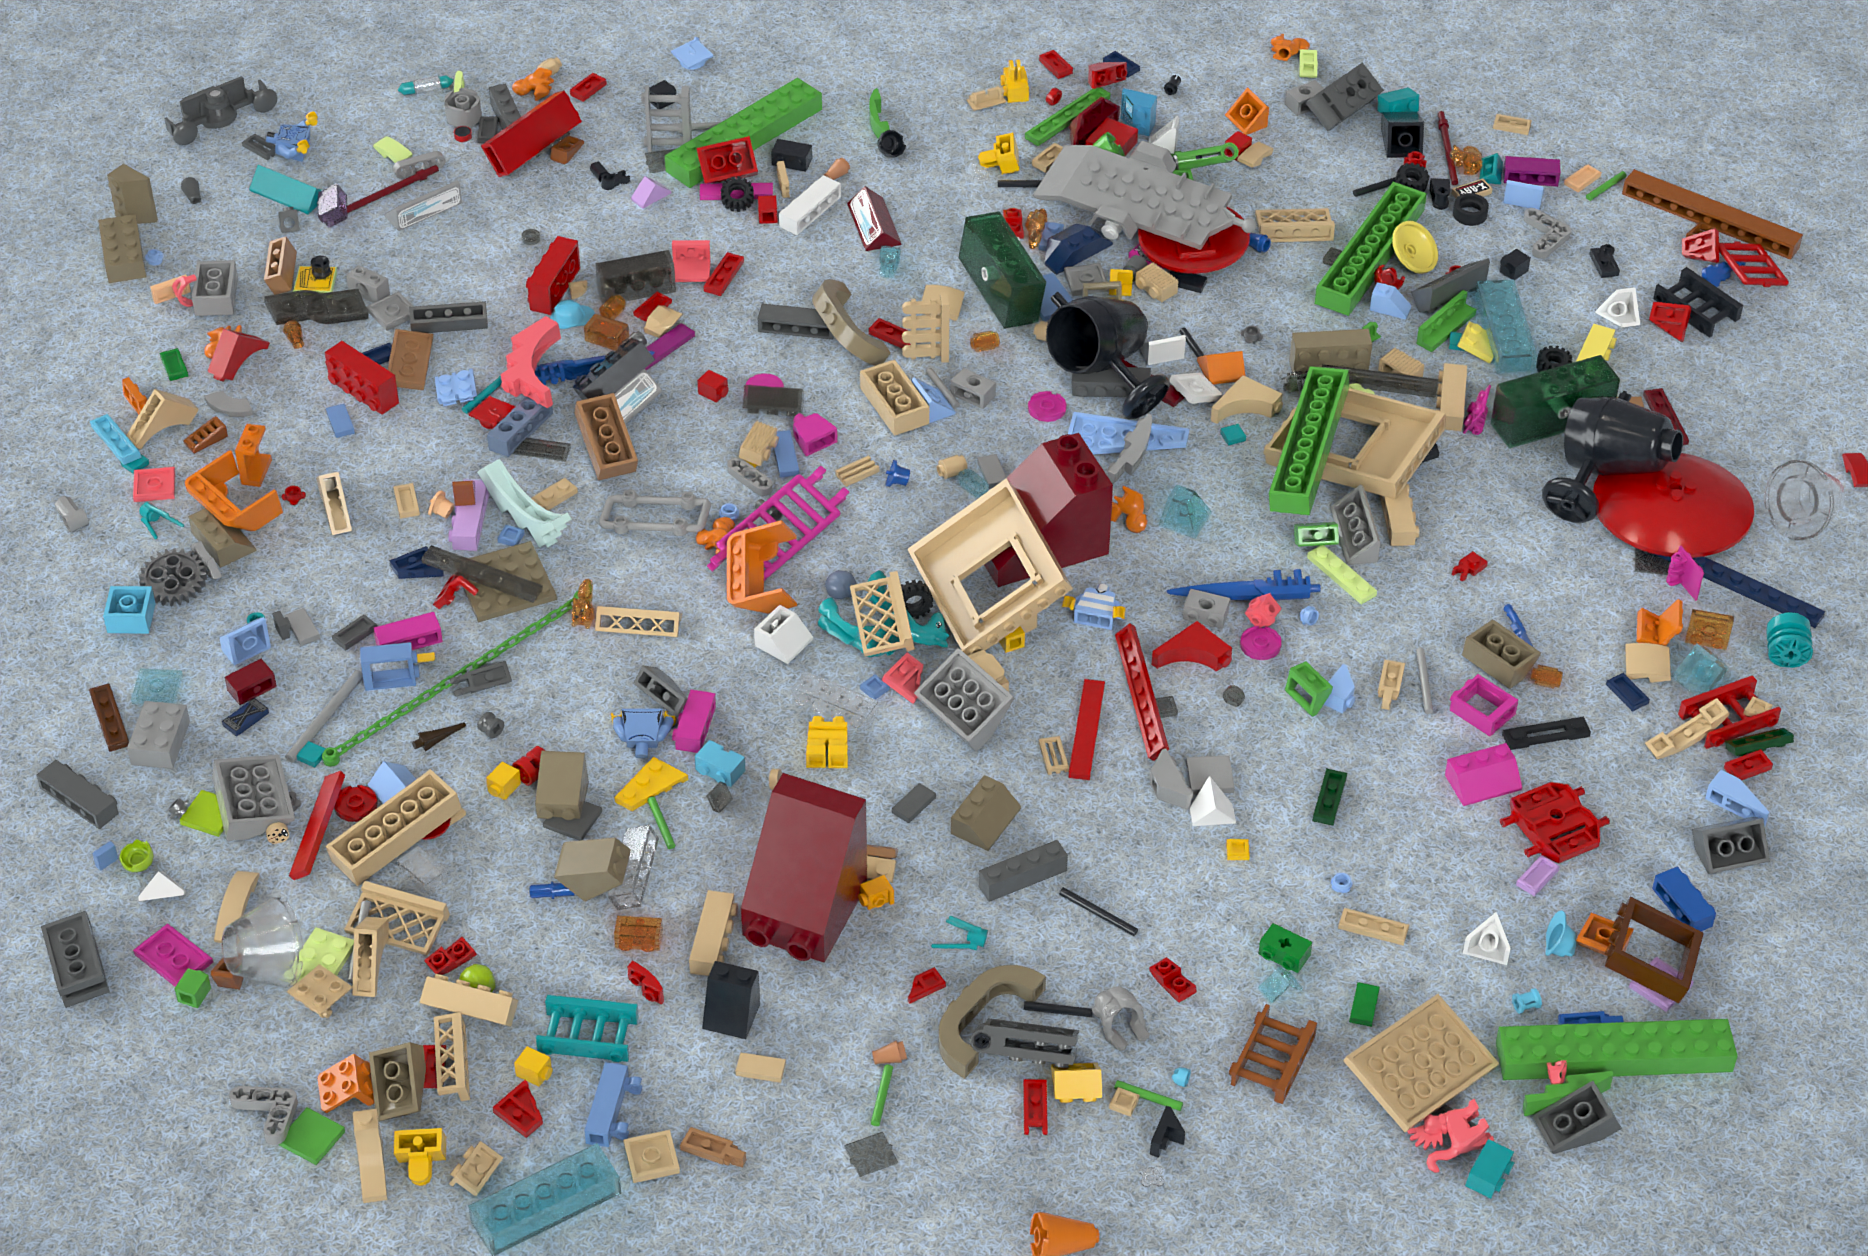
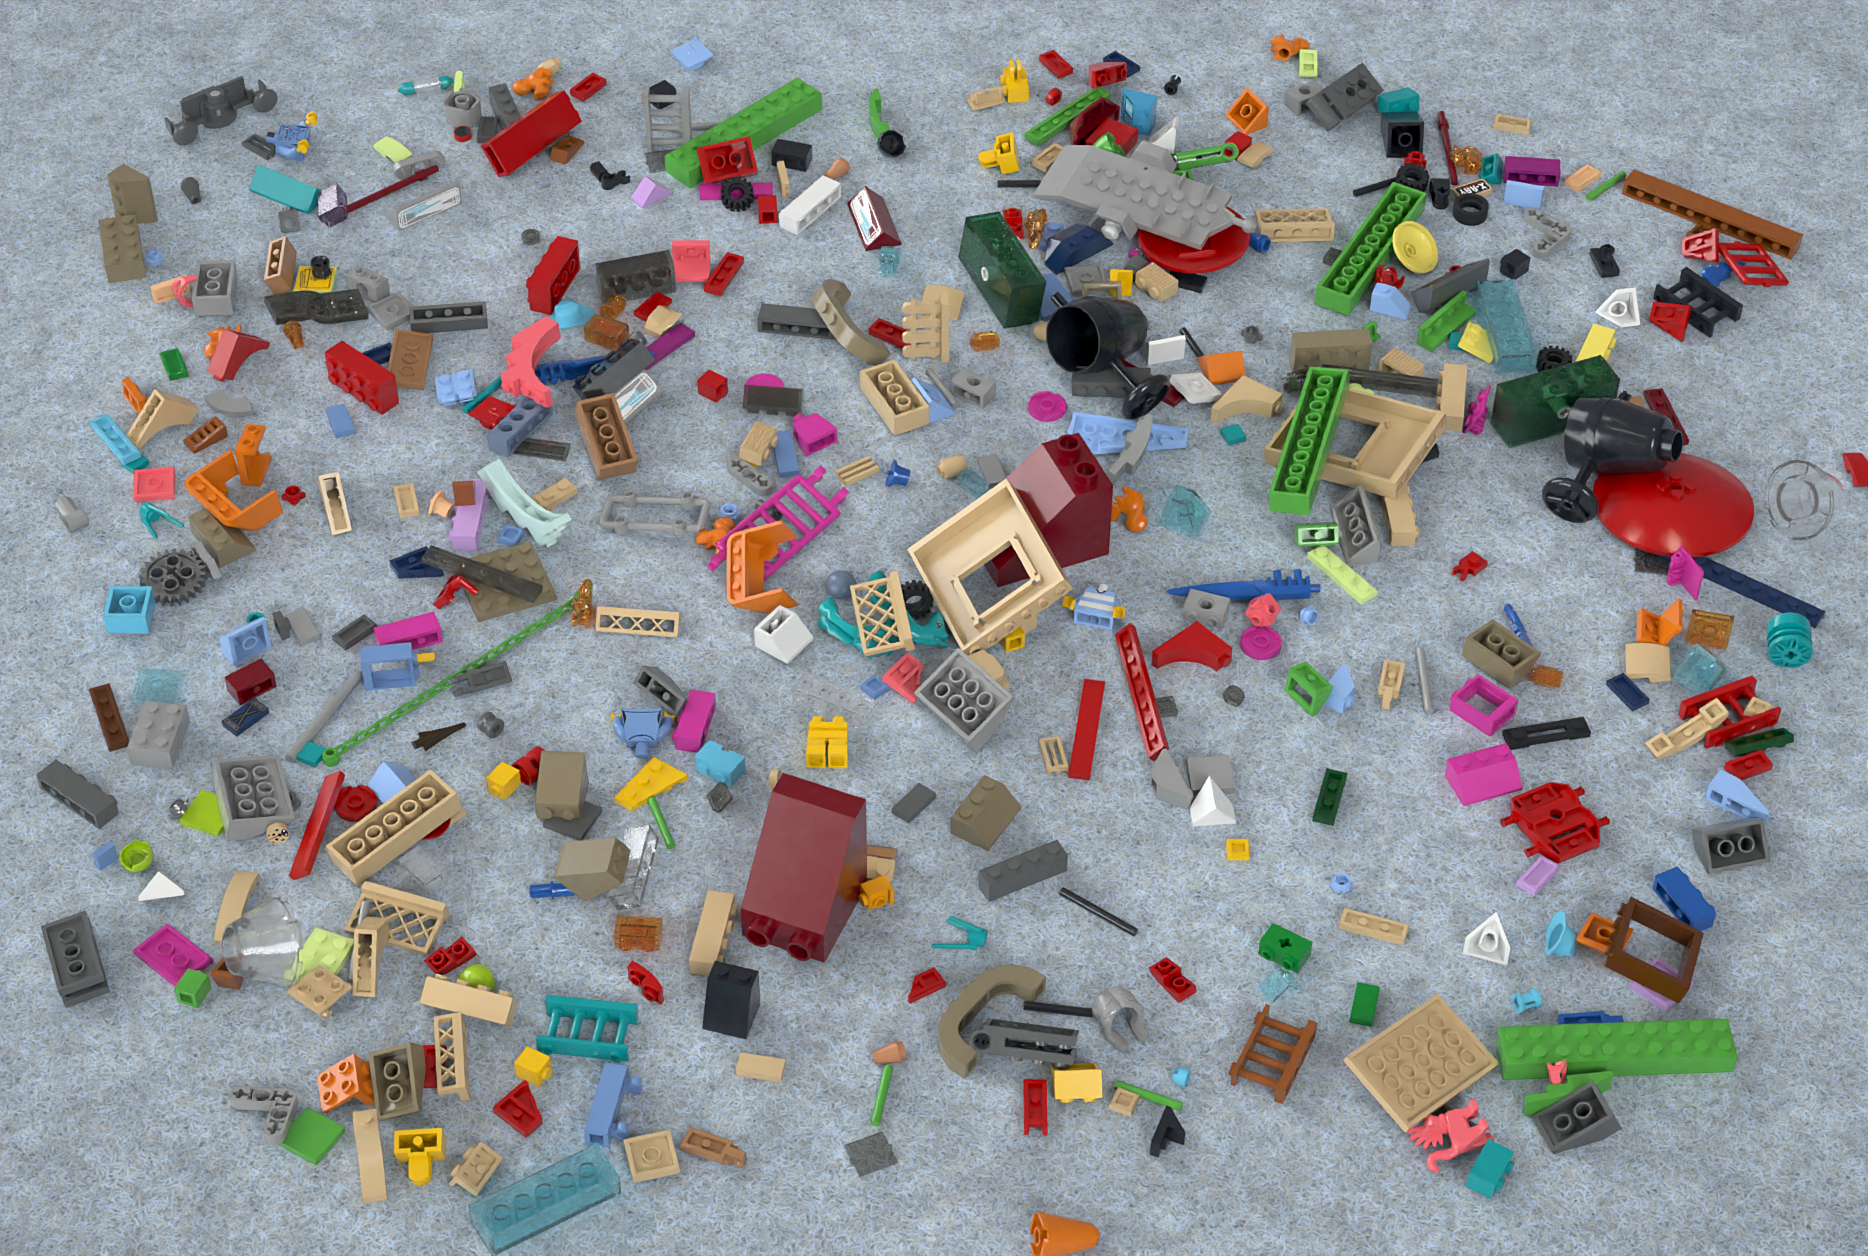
(578, 288): tan tile -> none

